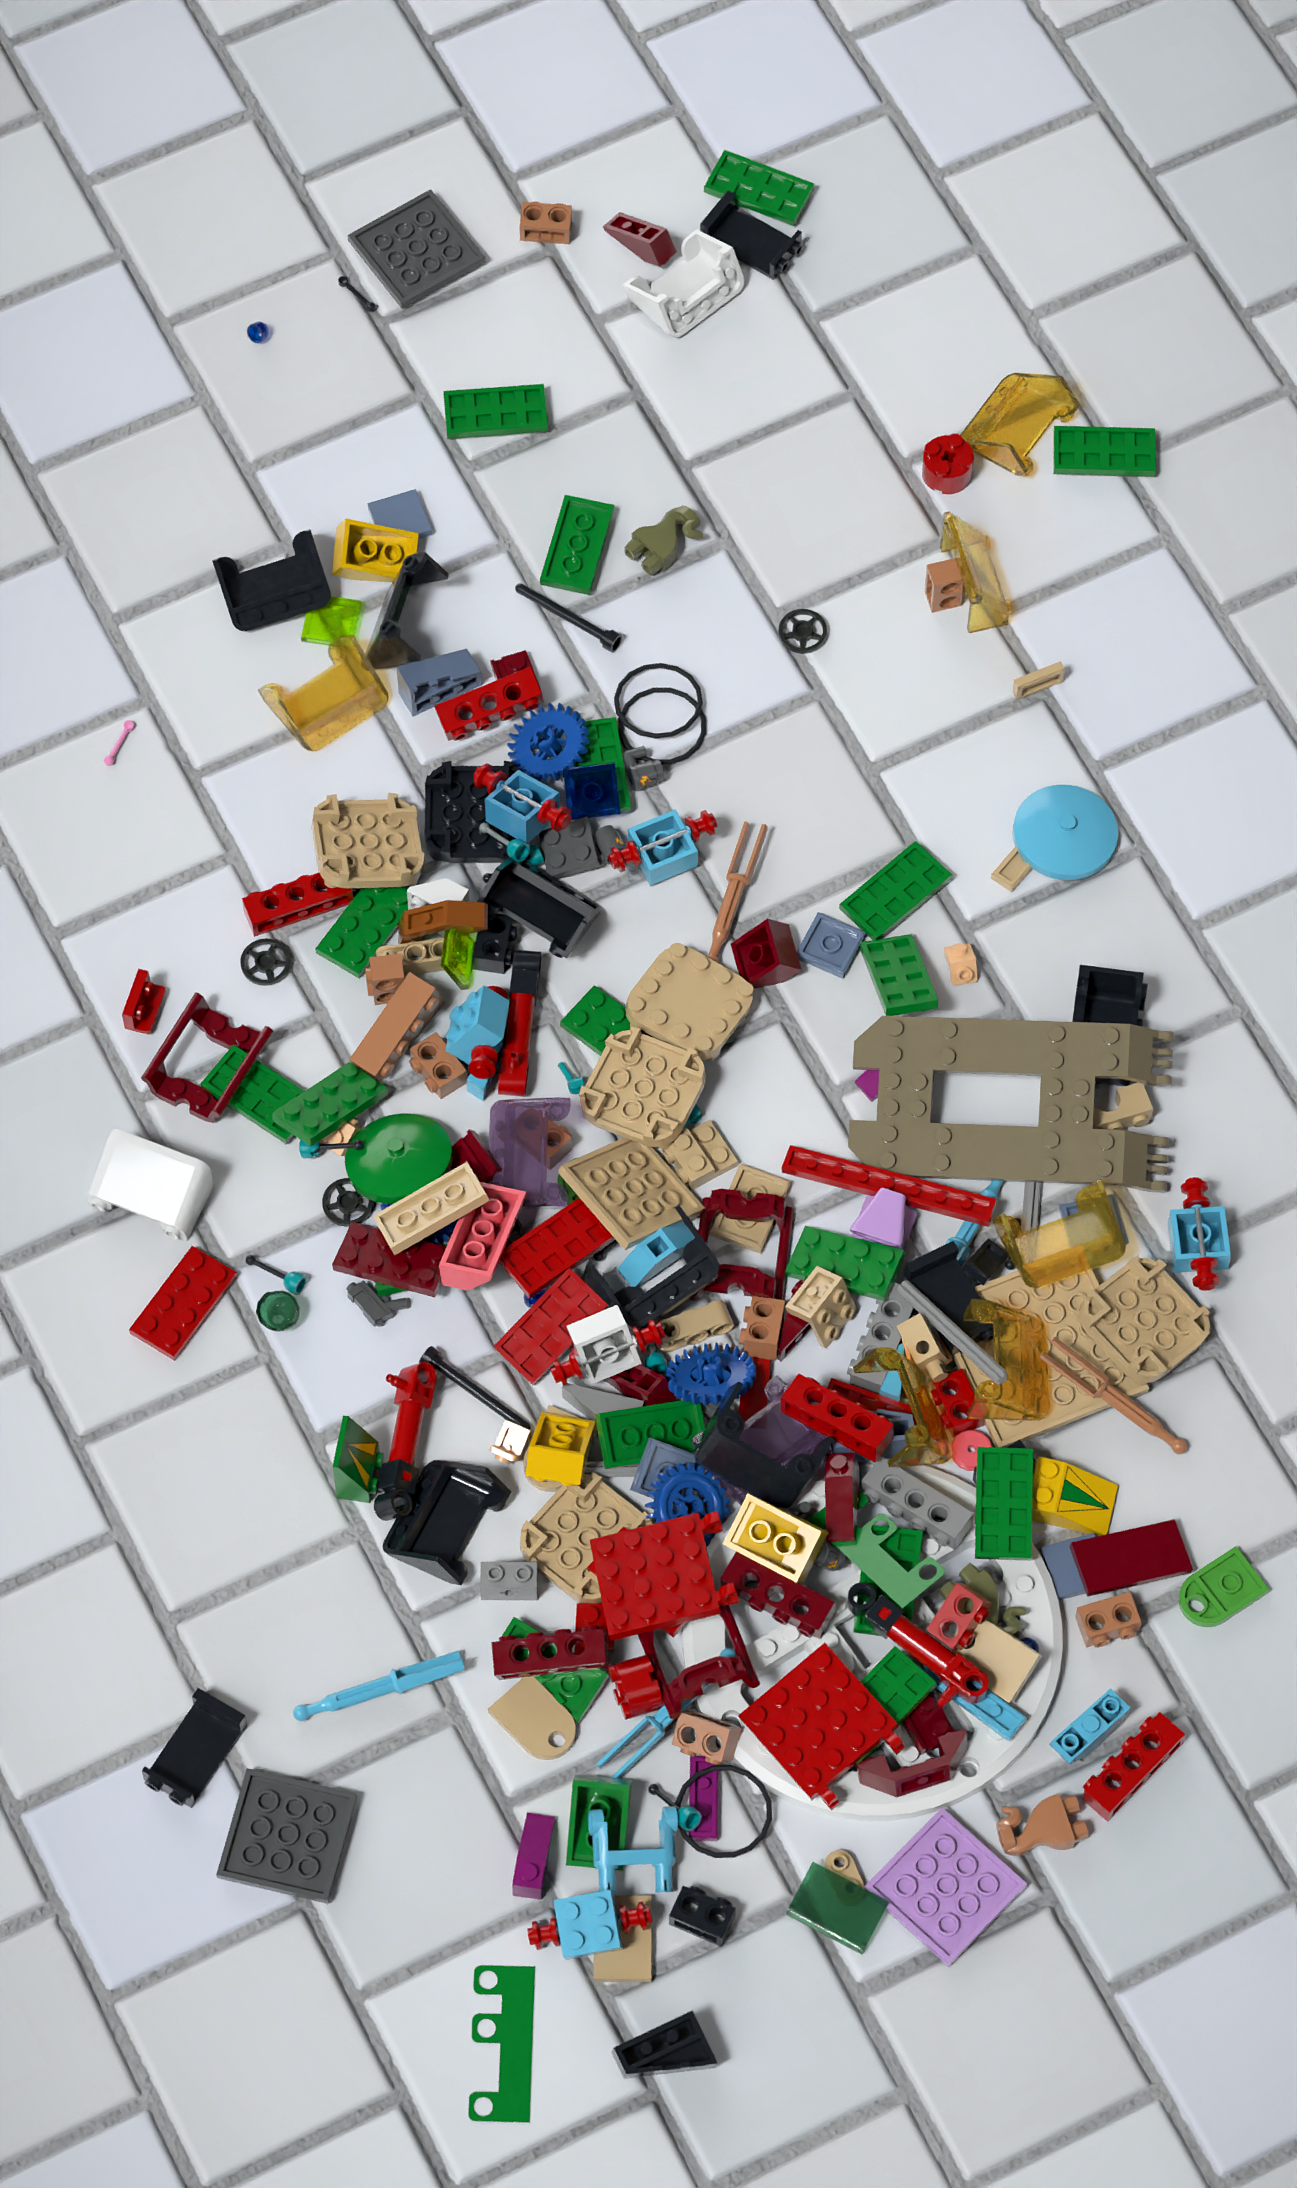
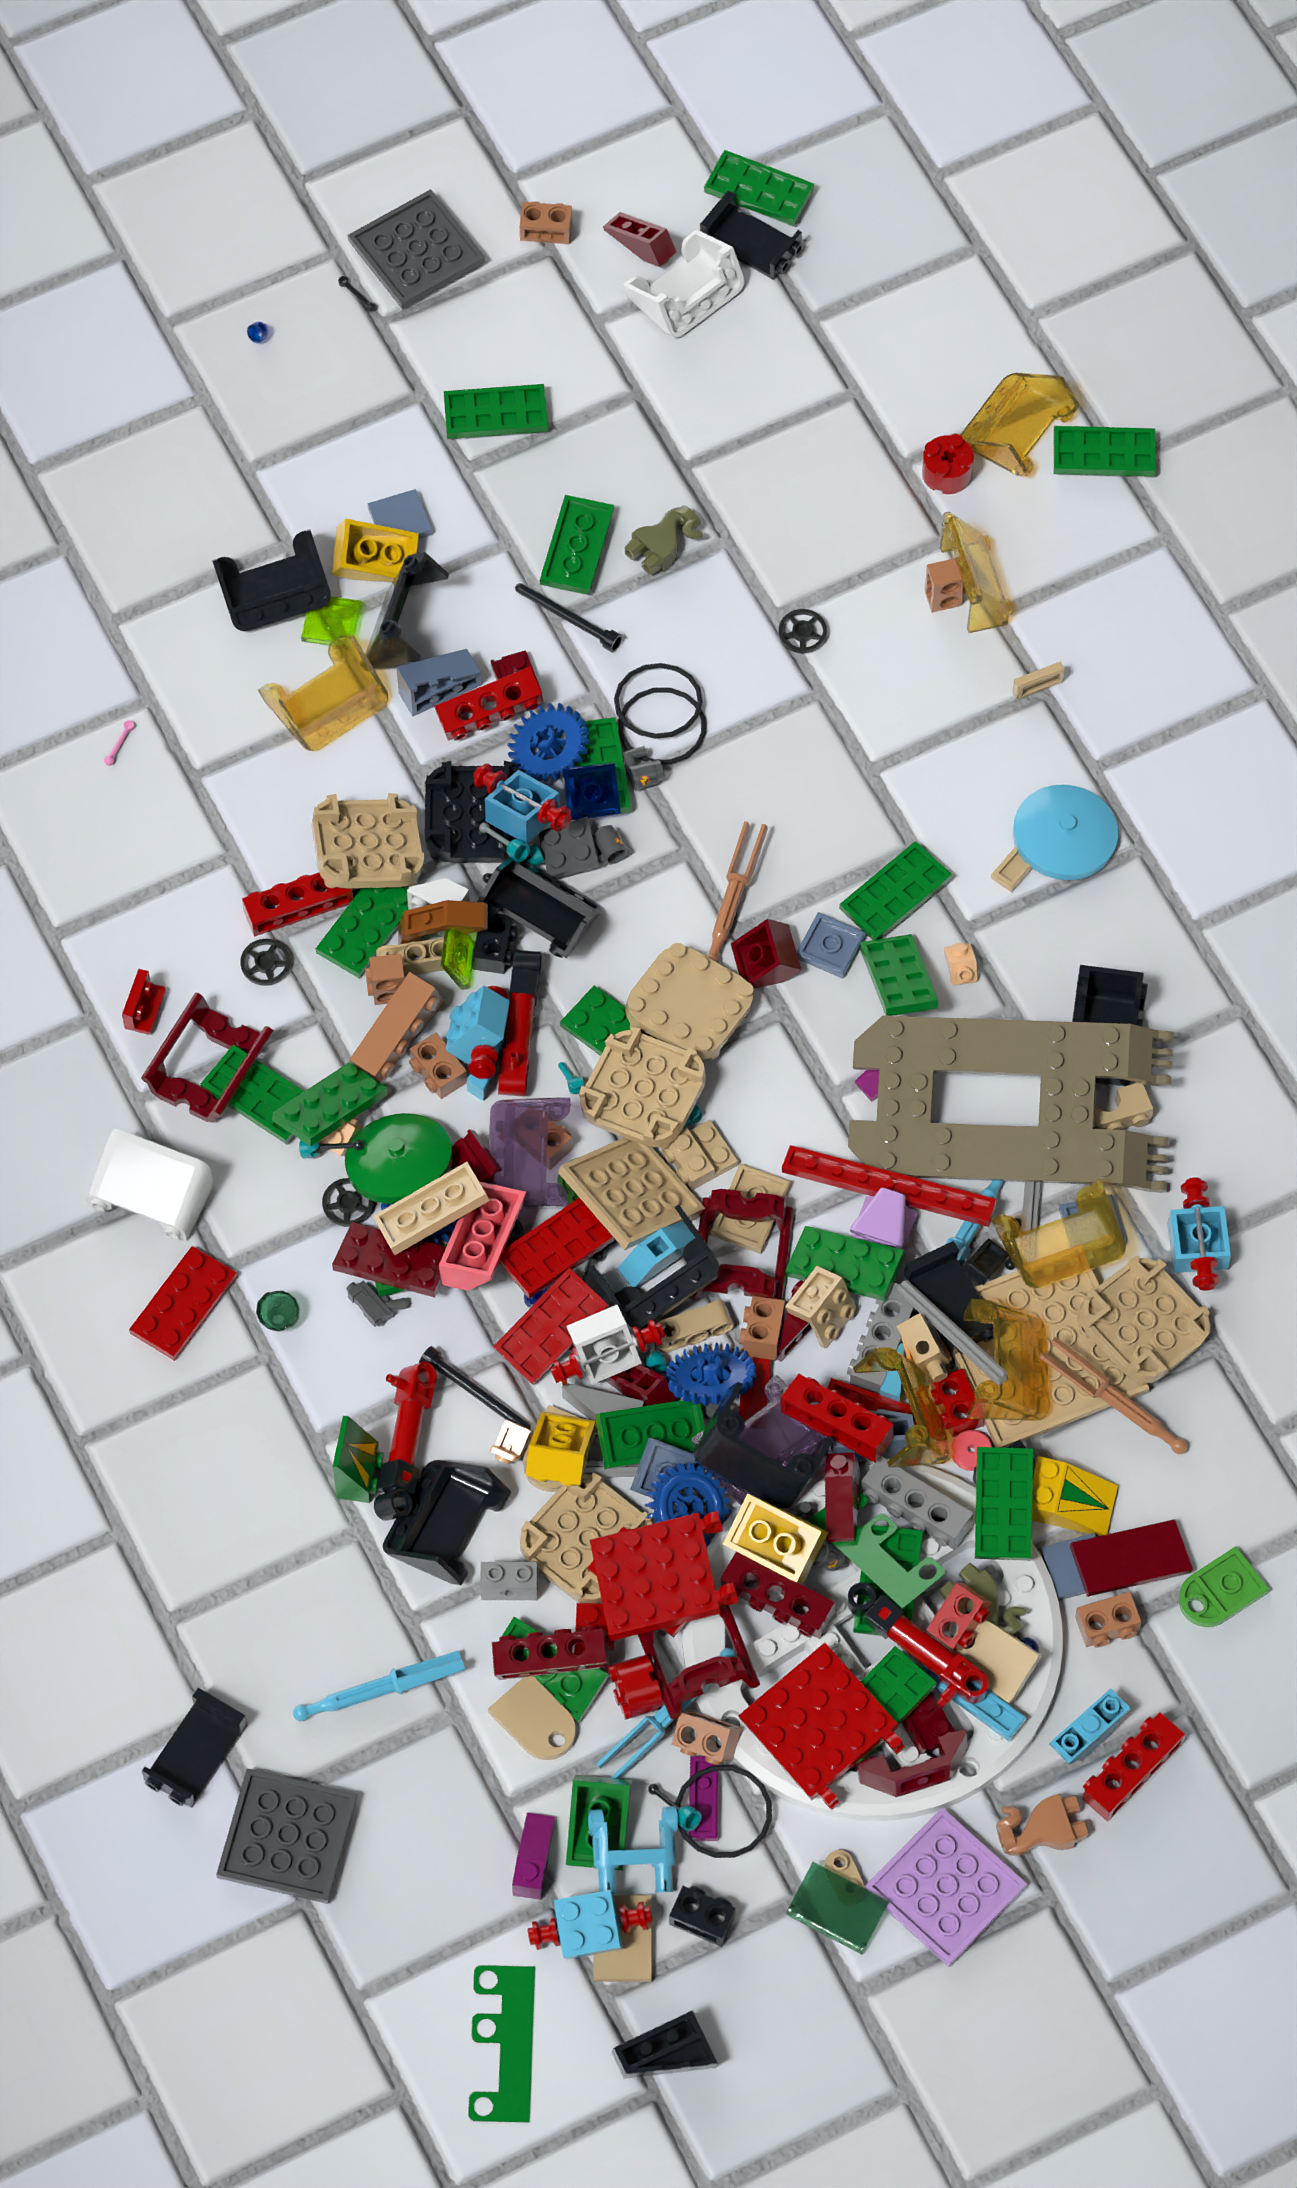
(293, 1281): teal hinge -> none
(663, 845): medium azure brick -> none

